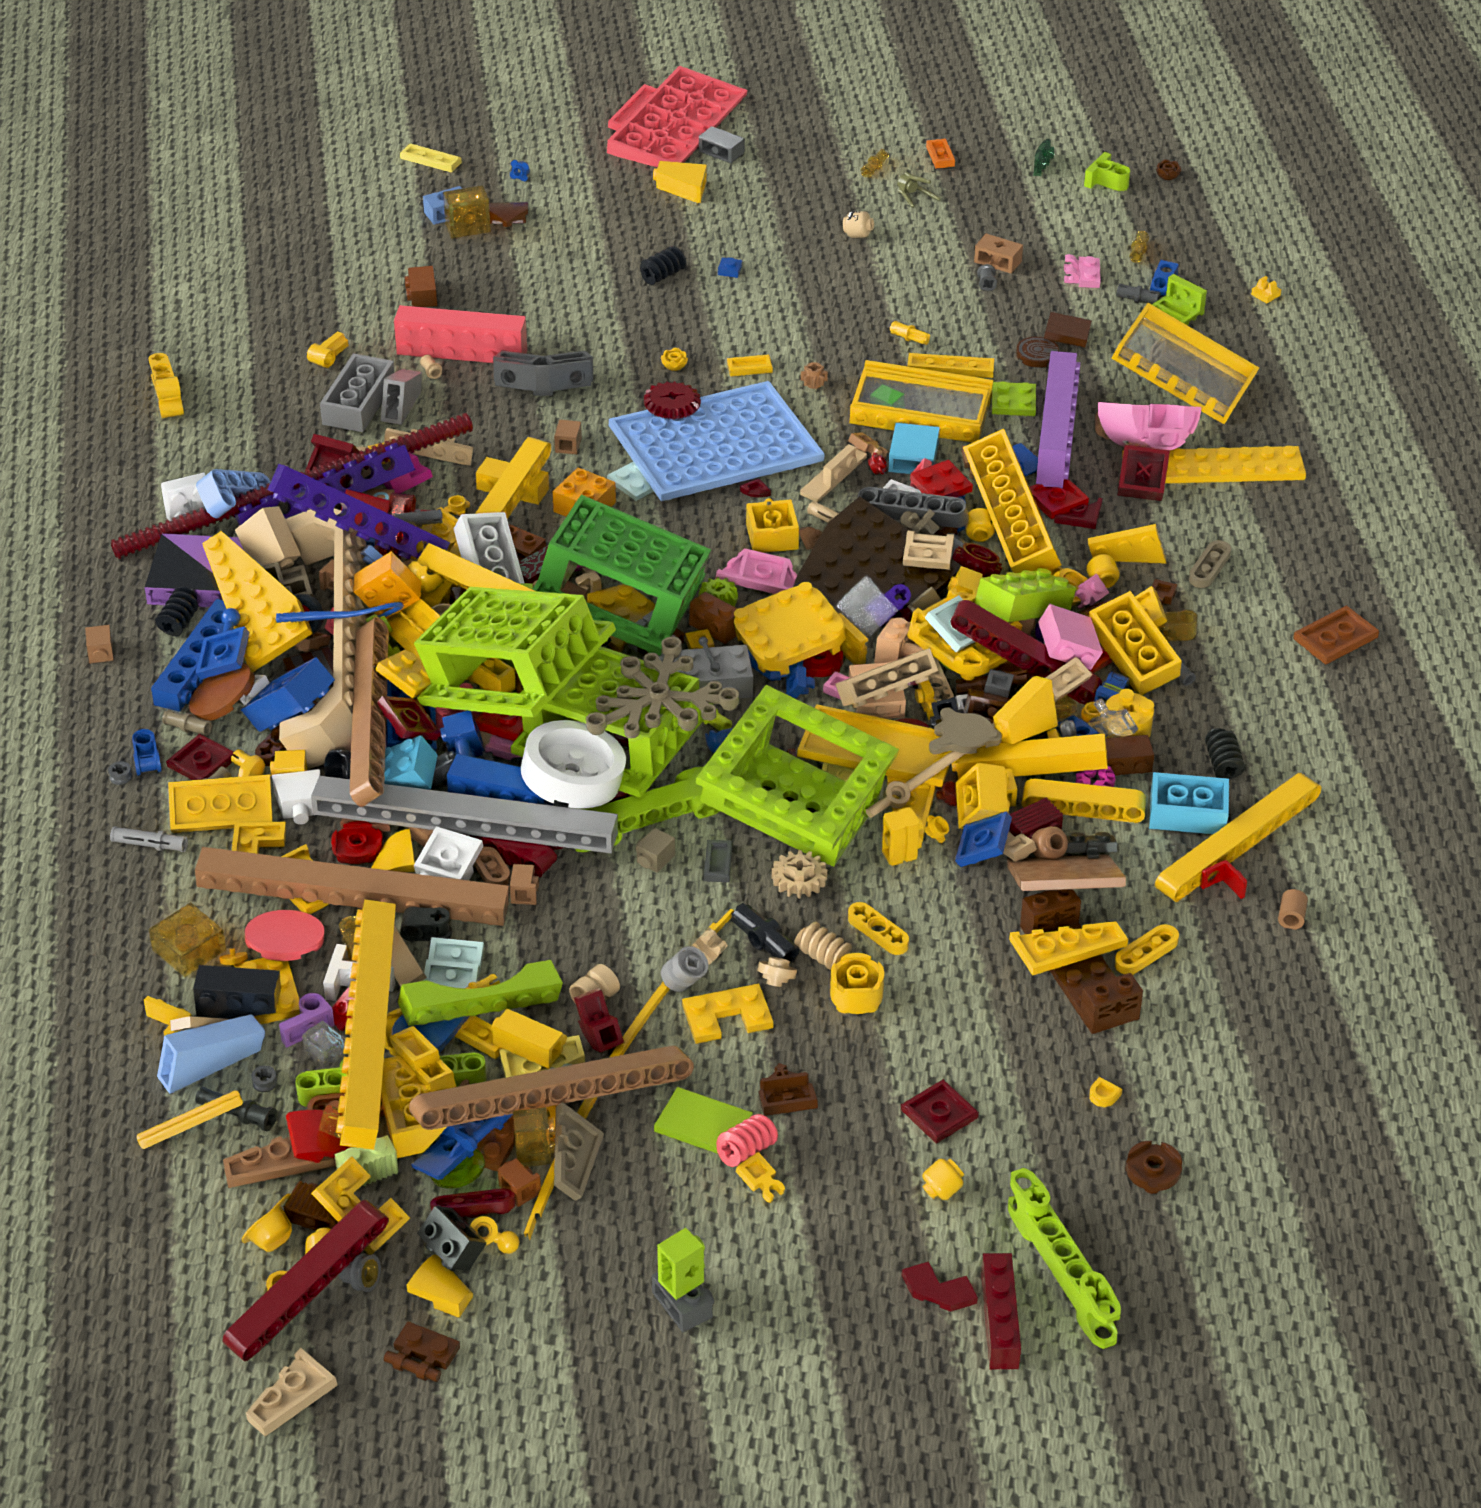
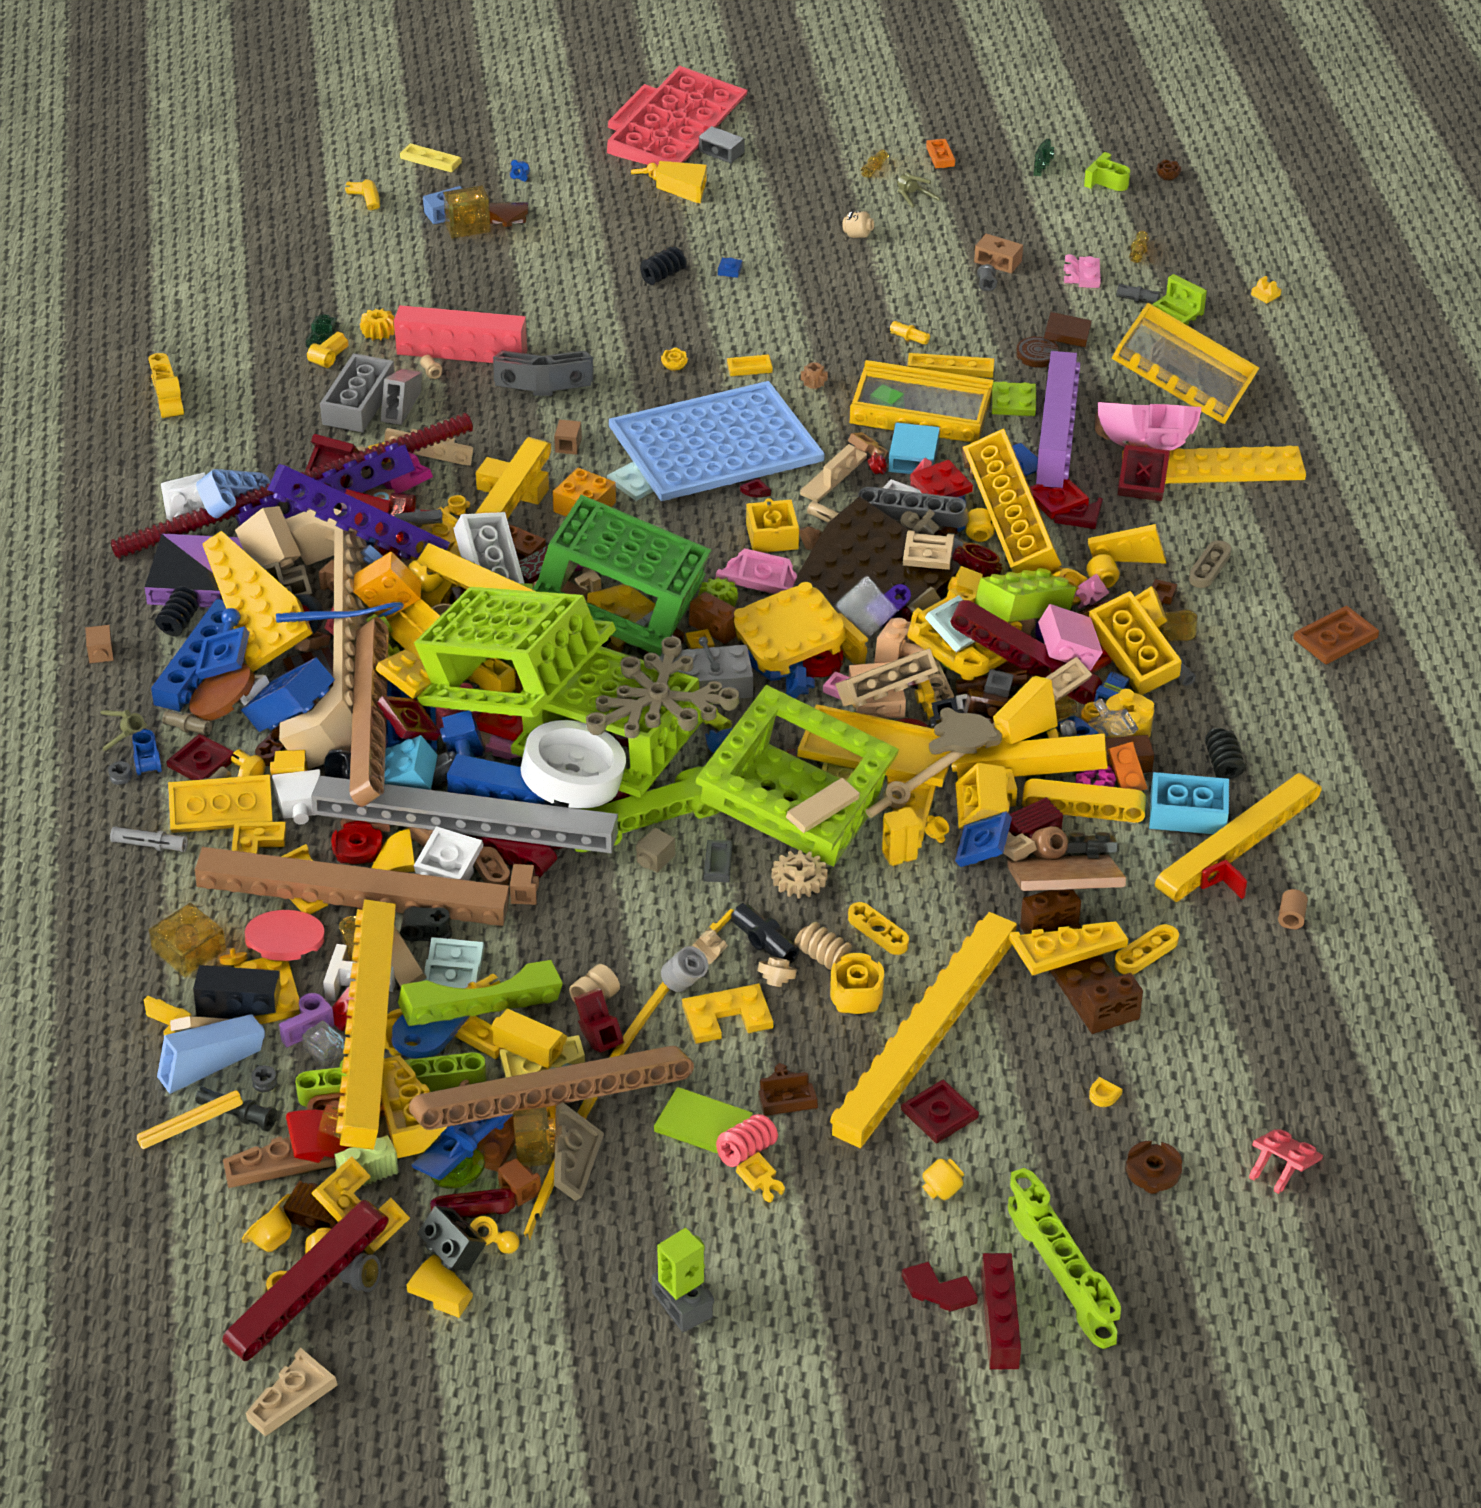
(129, 725): none -> olive plant
(321, 329): none -> clear green slope
(368, 190): none -> yellow arm
(377, 324): none -> yellow gear
(421, 286): dark orange brick -> none
(423, 1059): yellow slope -> none
(425, 1345): reddish brown plate -> none
(649, 170): none -> yellow hand
(672, 400): dark red gear -> none
(822, 805): none -> tan tile
(922, 1031): none -> yellow brick
(948, 793): clear red plate -> none
(1127, 767): none -> orange plate
(1160, 278): blue leg -> none
(1280, 1143): none -> coral plate

